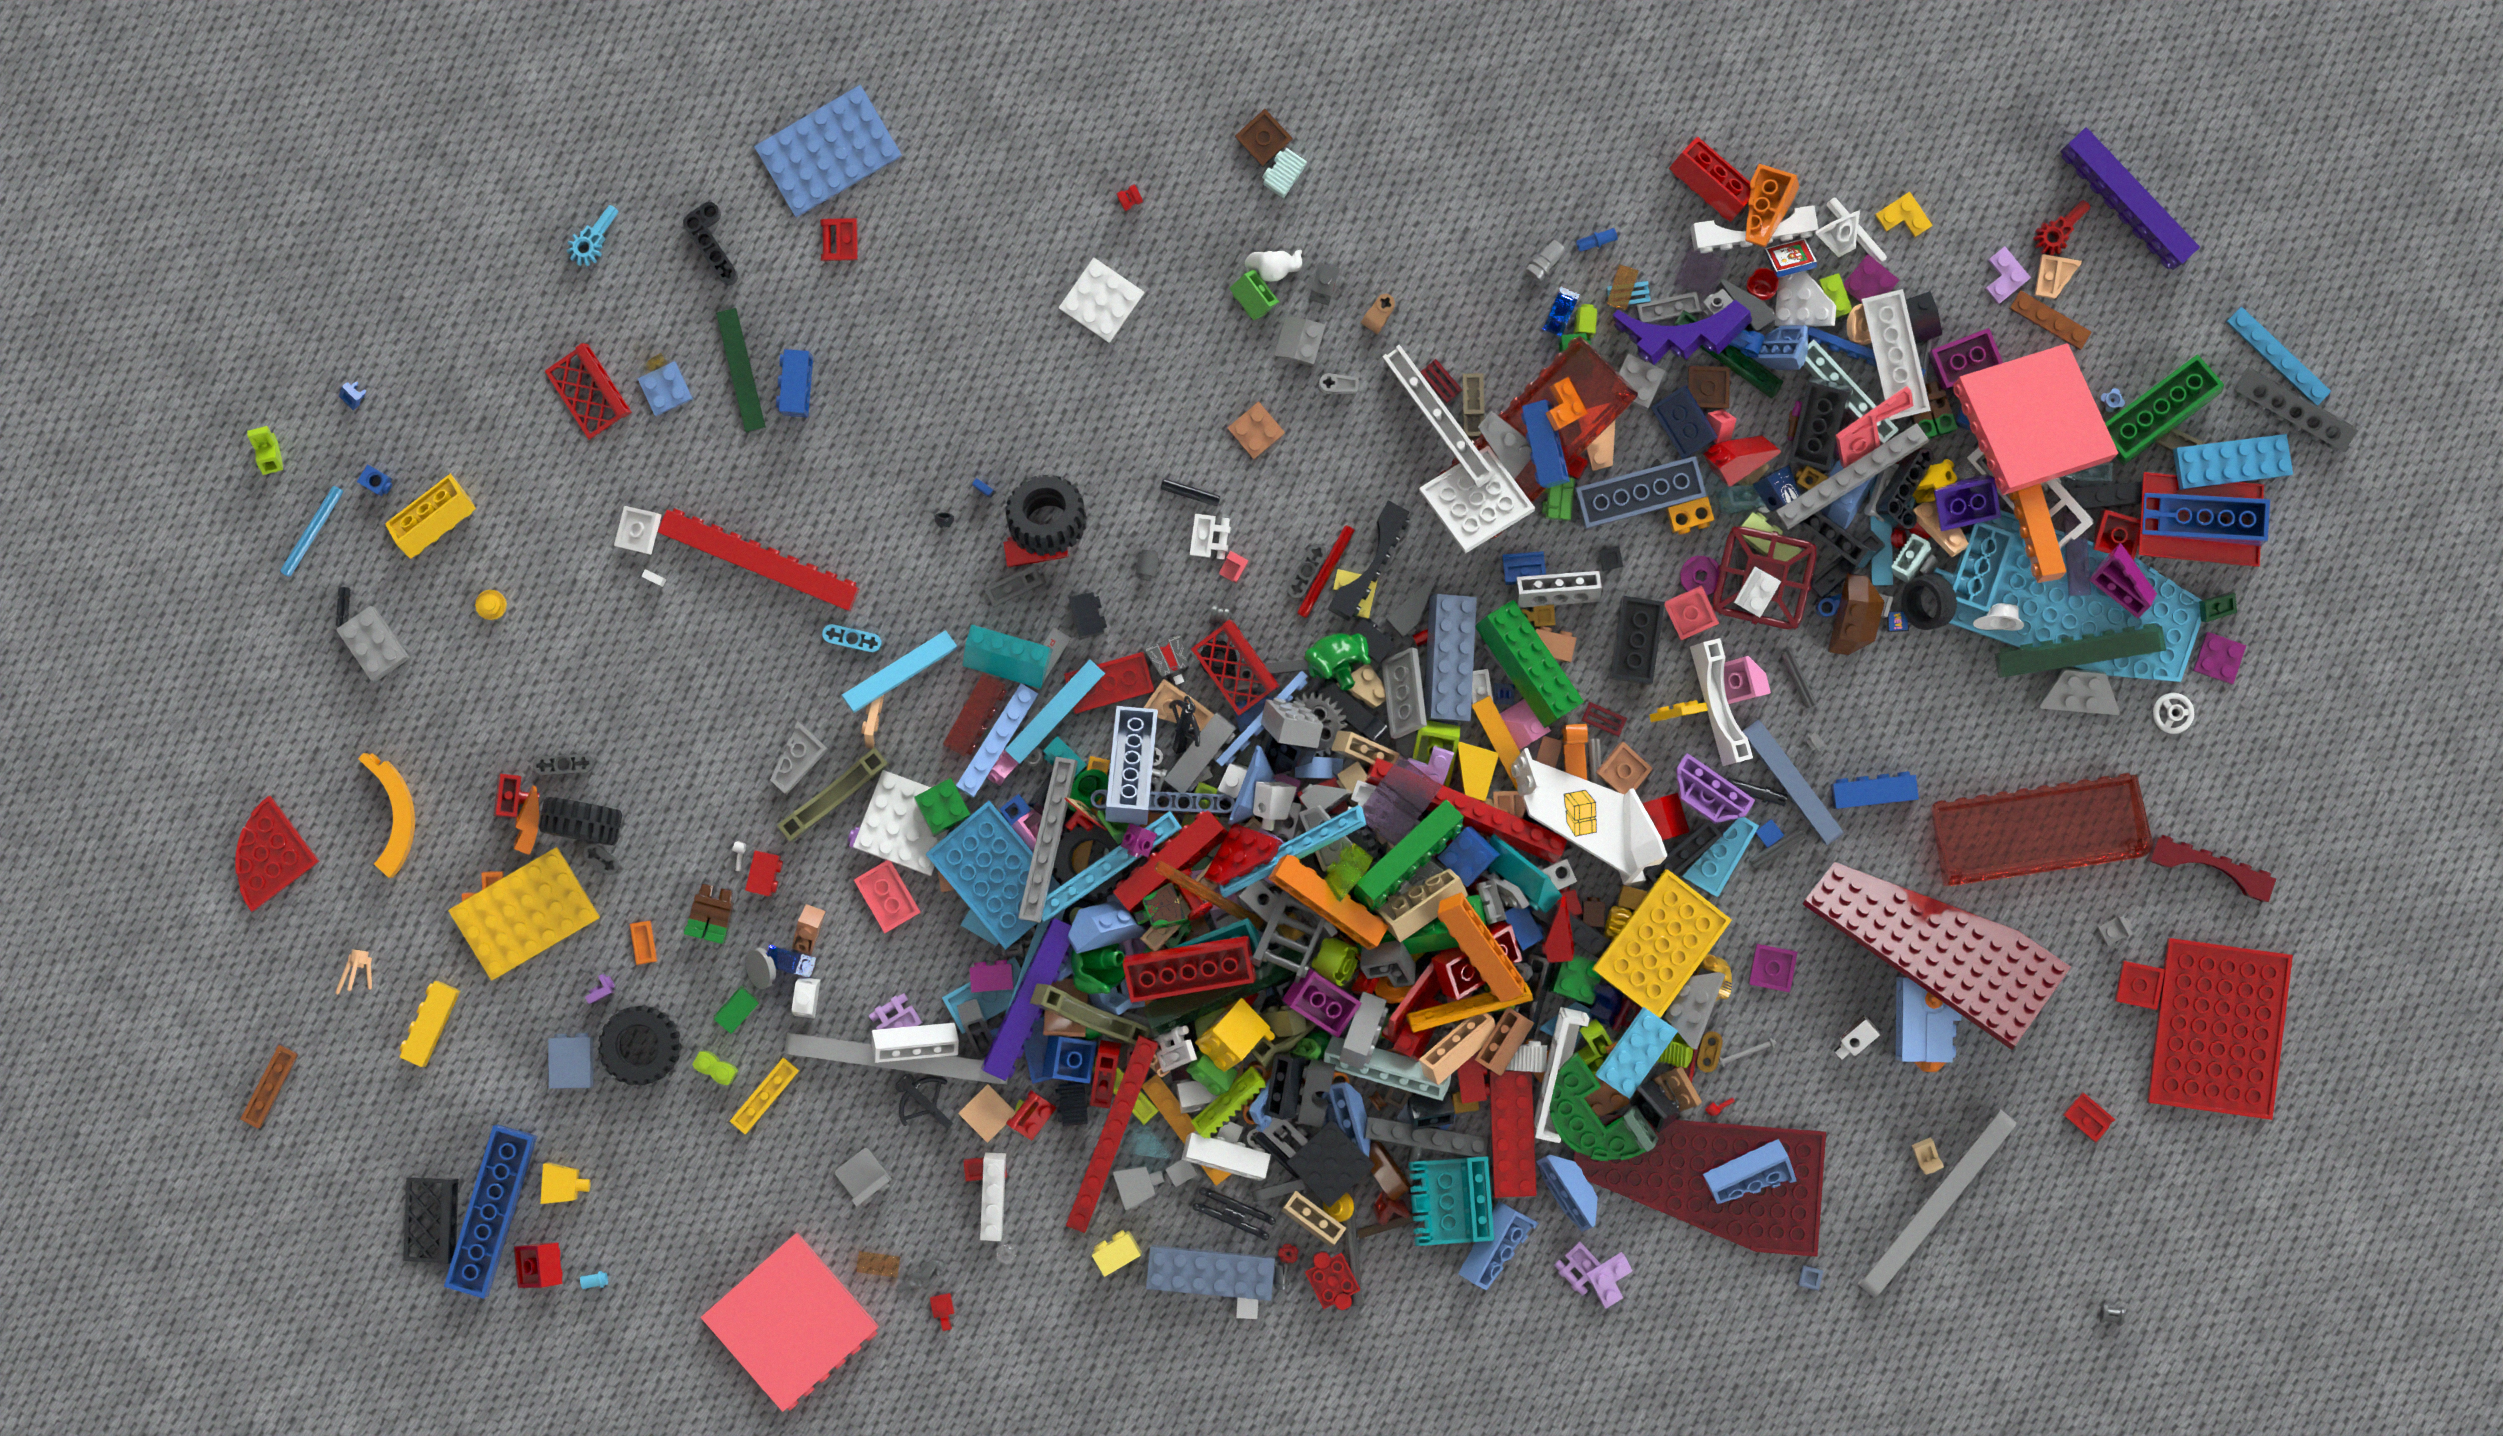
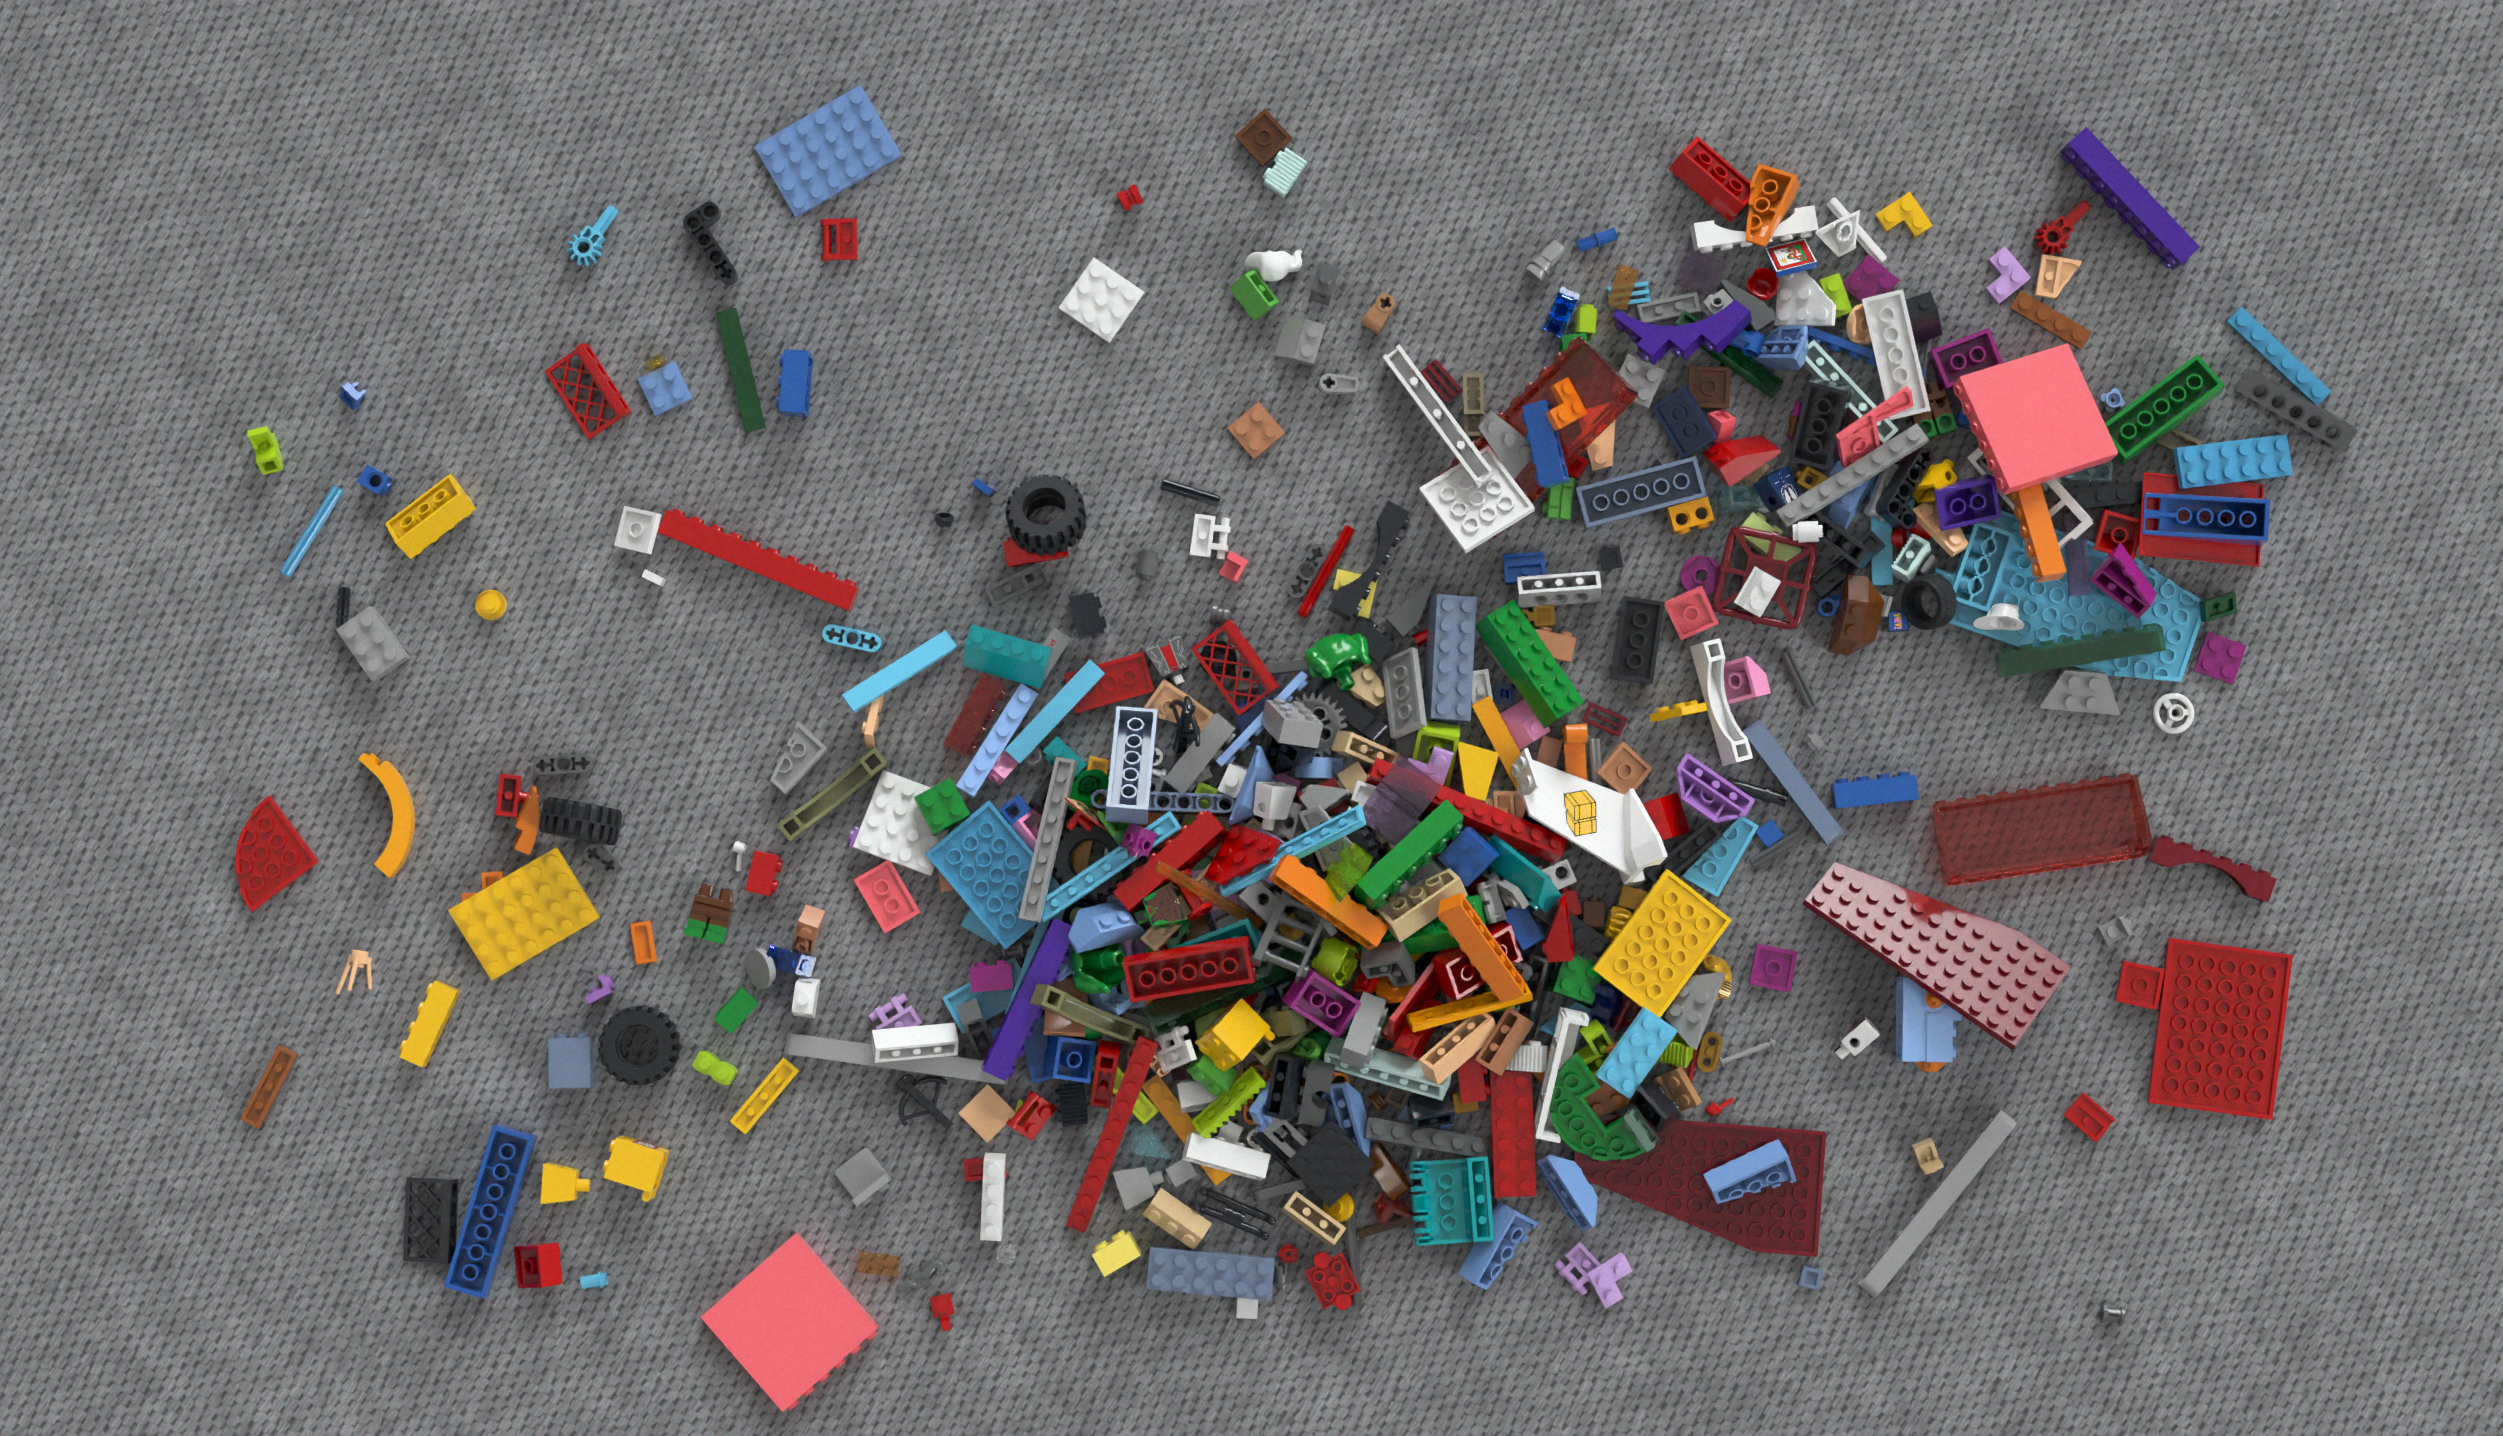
(636, 1164): none -> yellow container
(1177, 1219): none -> tan brick
(1807, 531): none -> white brick

